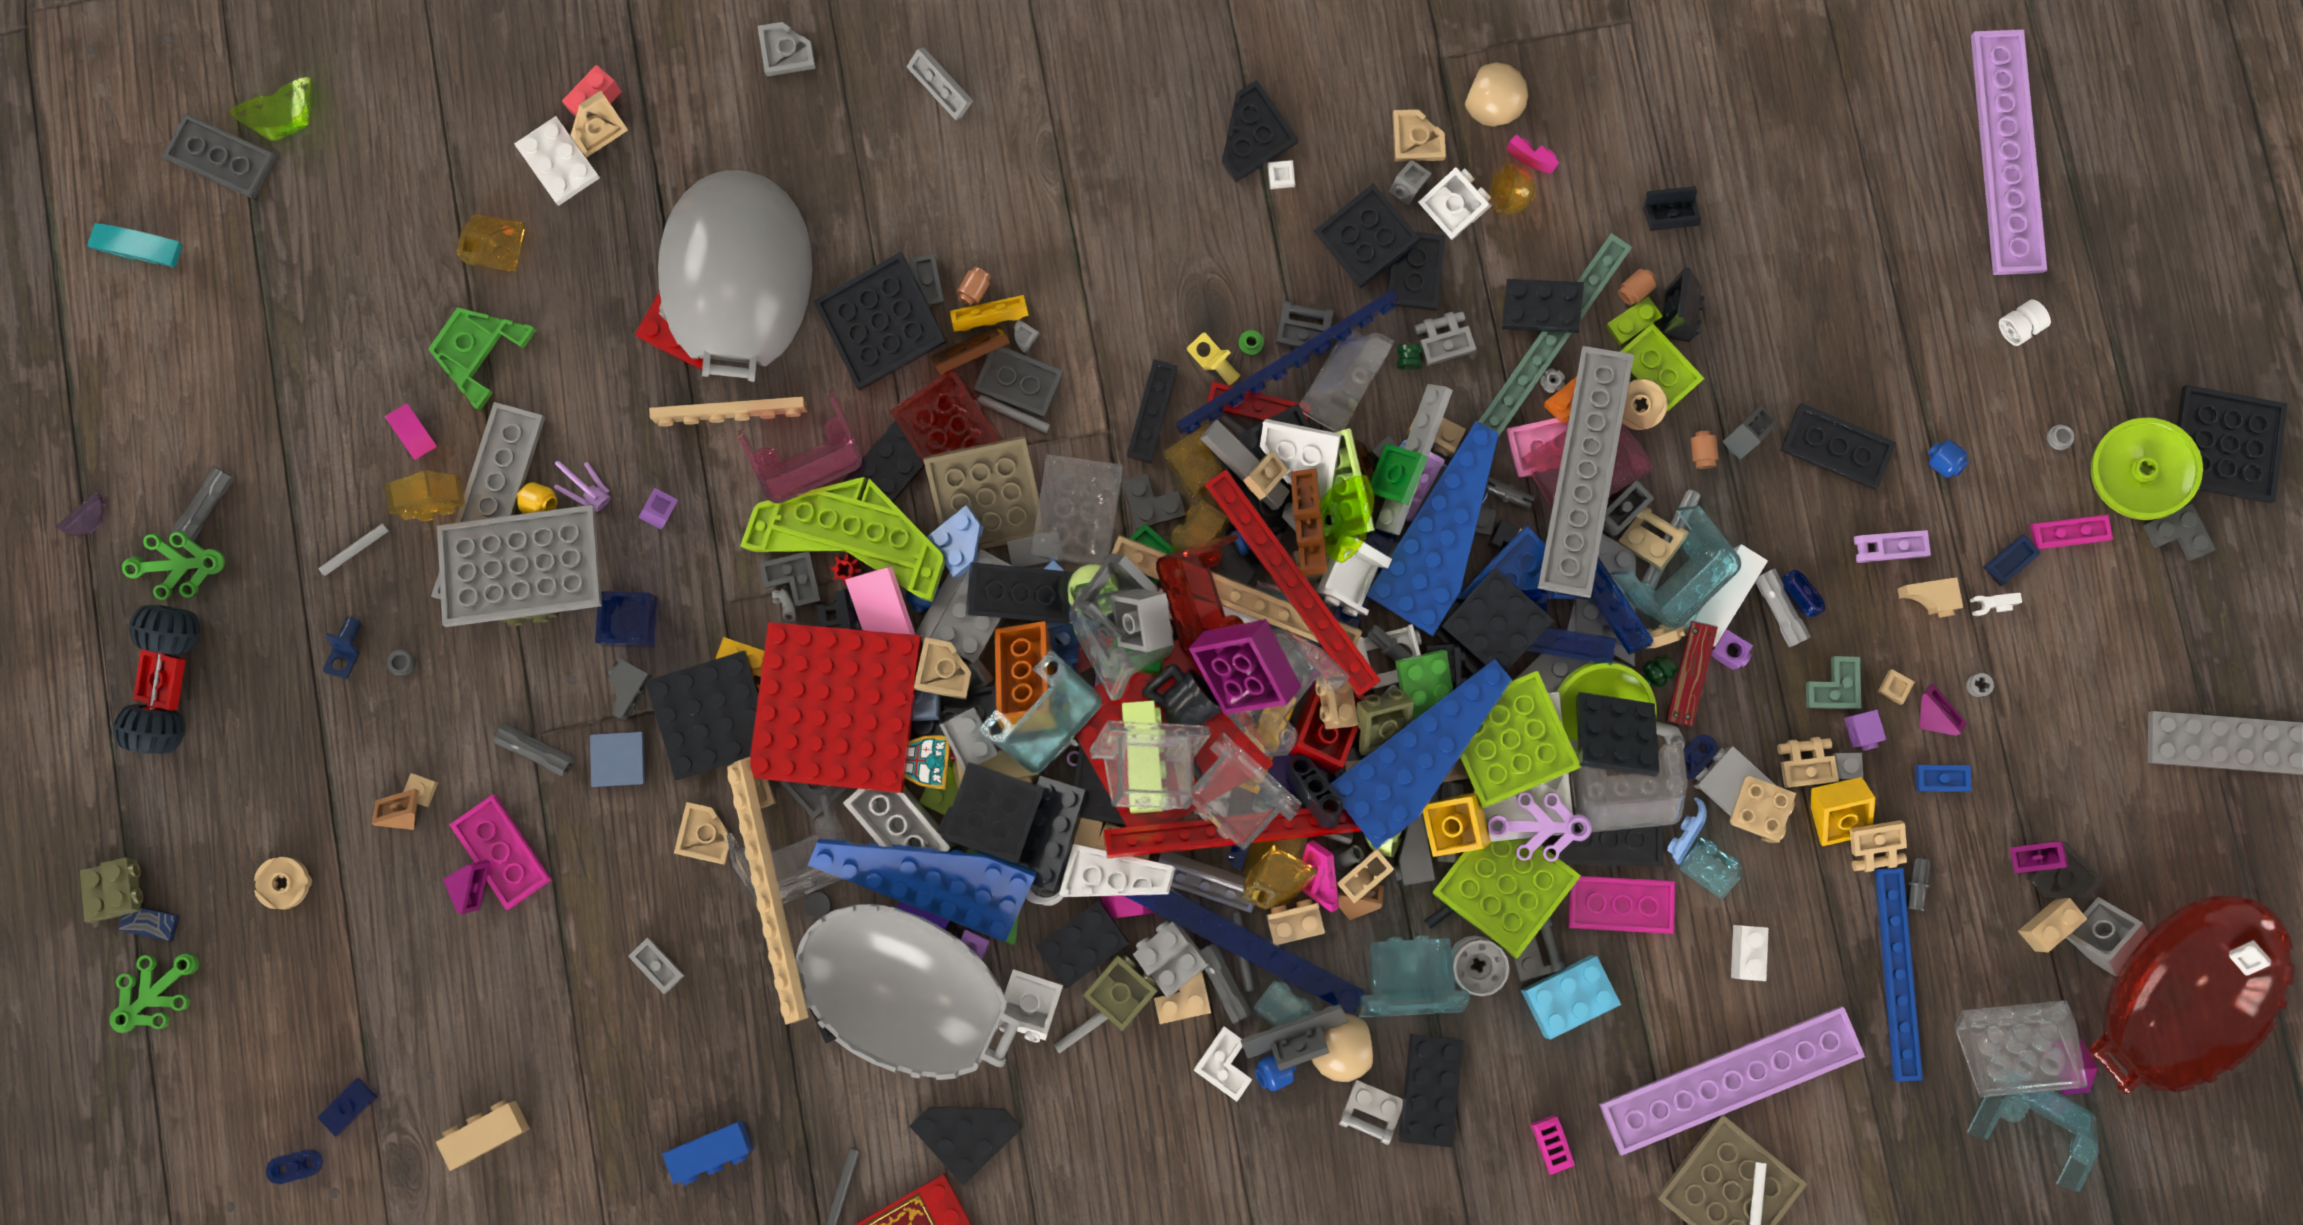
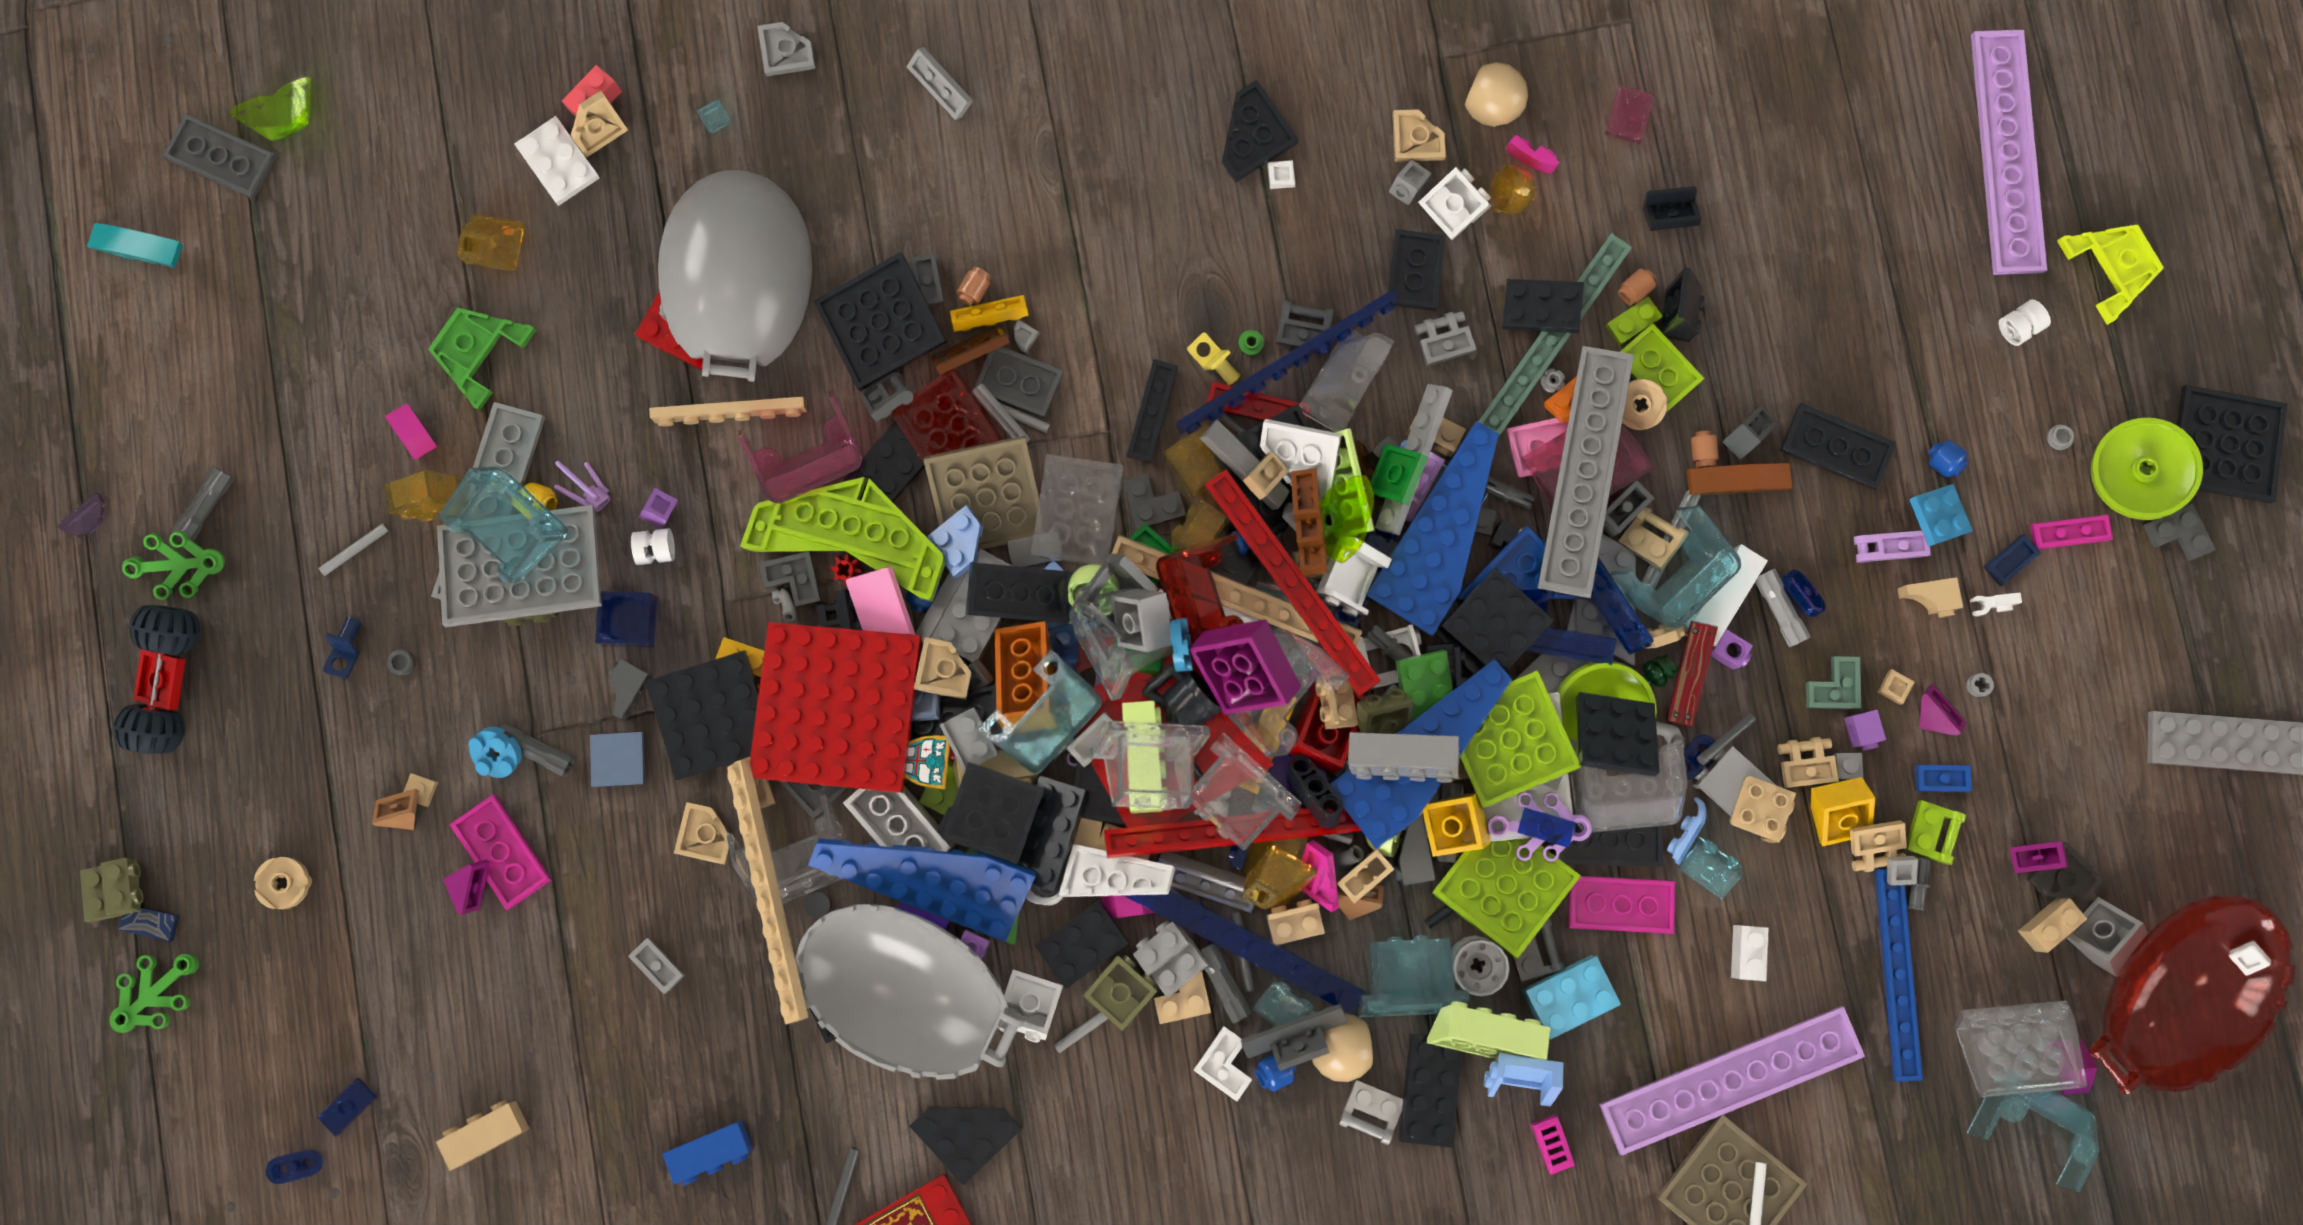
(485, 761): none -> dark azure plate
(503, 520): none -> clear light blue windscreen
(662, 546): none -> white wheel
(714, 116): none -> clear light blue tile
(879, 401): none -> dark grey plate
(997, 412): none -> light grey axle
(1081, 746): none -> light grey tile
(1181, 643): none -> dark azure plate
(1367, 235): black plate -> none
(1404, 756): none -> light grey brick
(1409, 357): dark green wheel -> none
(1488, 1033): none -> yellowish green slope
(1526, 1073): none -> light blue panel
(1546, 827): none -> clear blue plate
(1629, 114): none -> clear pink plate
(1725, 739): none -> dark grey bar
(1739, 479): none -> dark orange slope
(1902, 870): none -> light grey plate
(1926, 830): none -> lime plate
(1940, 515): none -> dark azure plate
(2125, 259): none -> neon yellow wing

